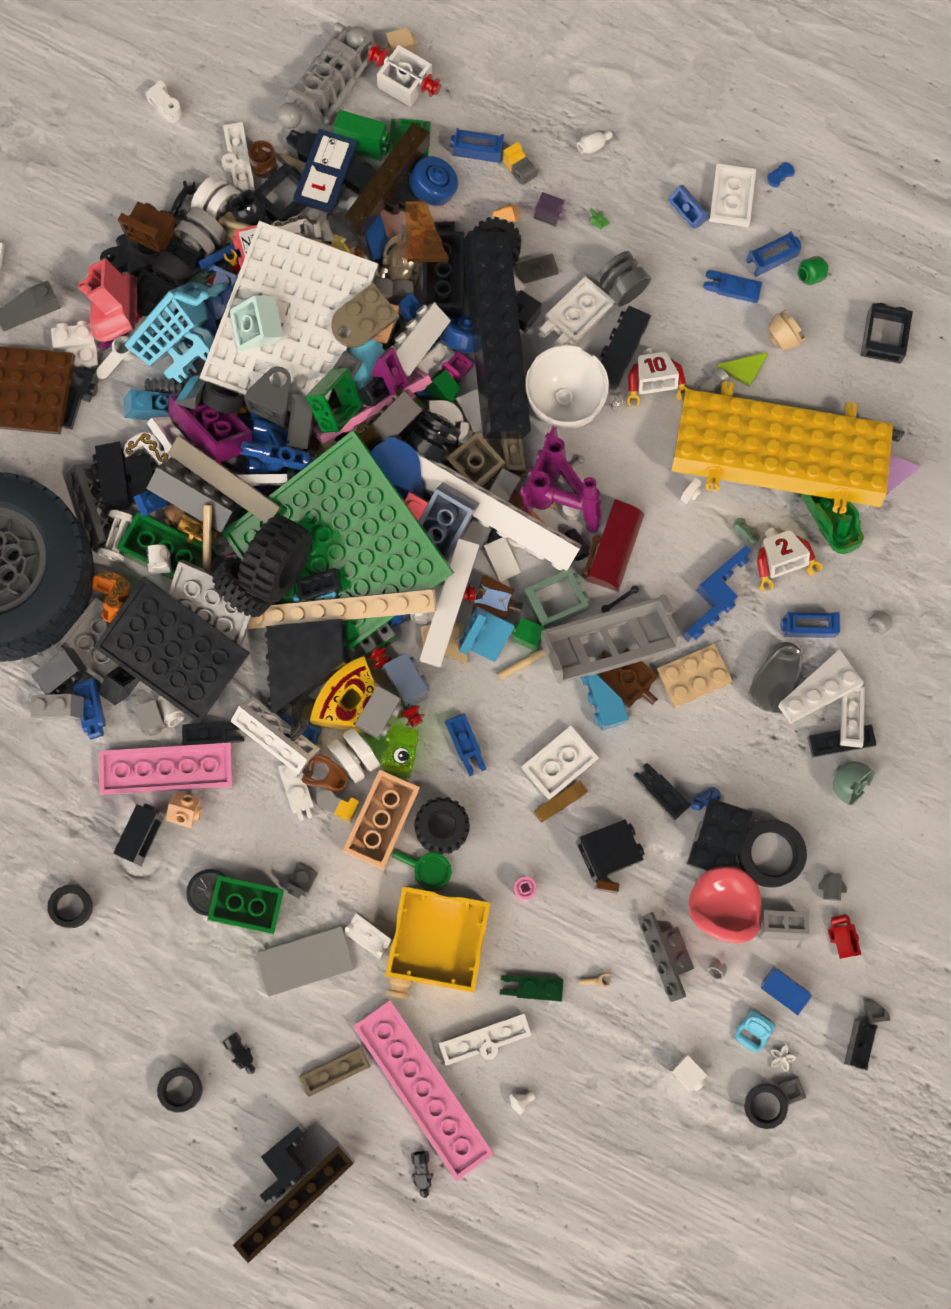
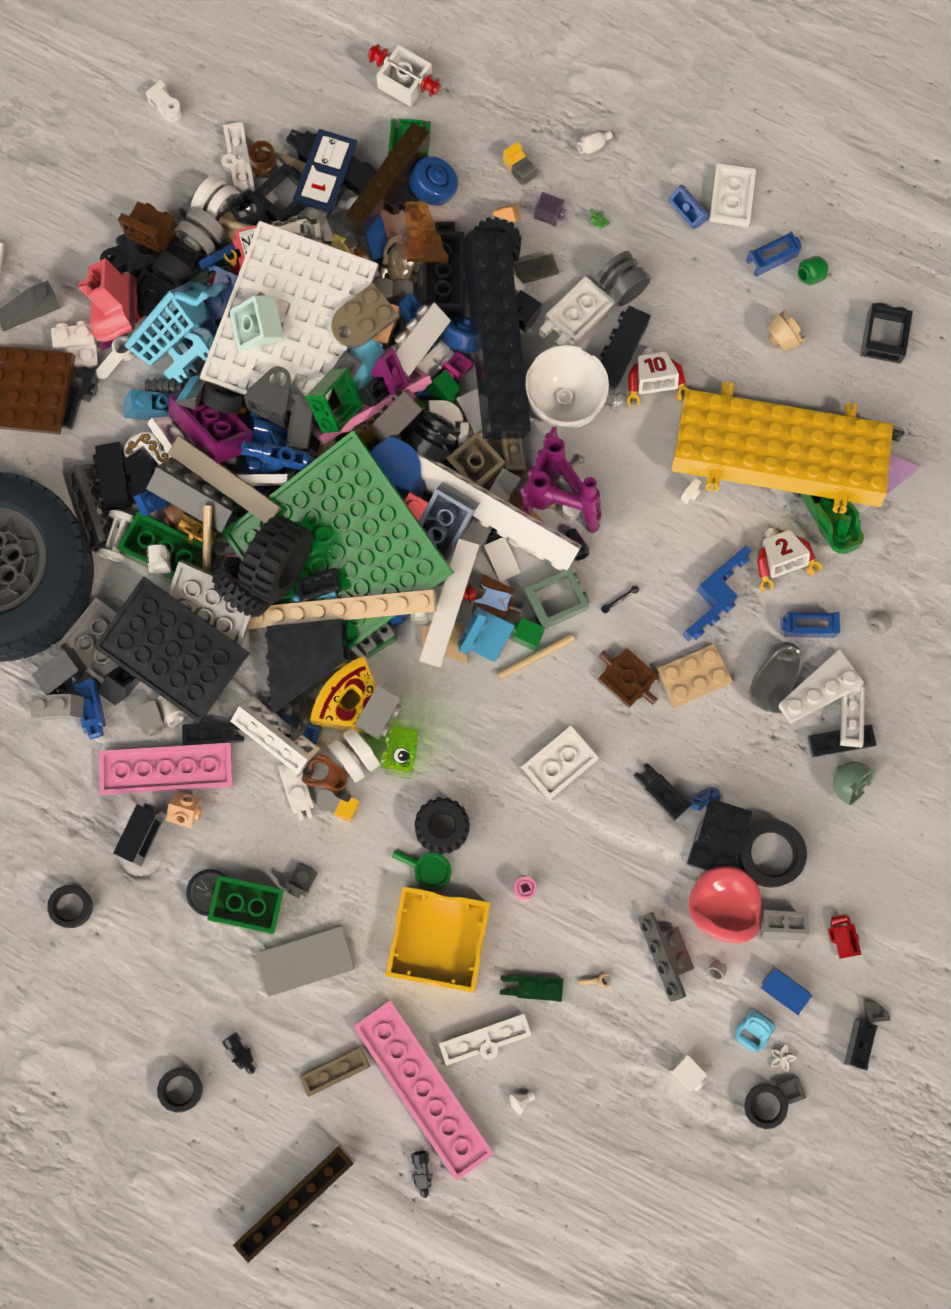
(117, 590): orange animal -> none
(181, 197): black piece -> none
(284, 1164): black bracket -> none
(322, 85): light grey piece -> none
(368, 132): green brick -> none
(368, 936): white hinge -> none
(381, 820): light nougat brick -> none
(398, 988): tan wheel -> none
(402, 38): tan brick -> none
(405, 681): sand blue brick -> none
(464, 742): blue hinge -> none
(477, 145): blue window -> none
(561, 801): pearl gold piece -> none
(595, 540): dark orange hinge -> none
(607, 704): dark azure slope -> none
(607, 886): reddish brown tile -> none
(610, 850): black slope -> none
(616, 545): dark red brick -> none
(648, 621): light grey piece -> none
(714, 382): light grey piece -> none
(733, 286): blue hinge -> none
(744, 369): lime tile -> none
(746, 532): sand green piece -> none
(780, 174): blue piece -> none
(832, 886): dark grey piece -> none

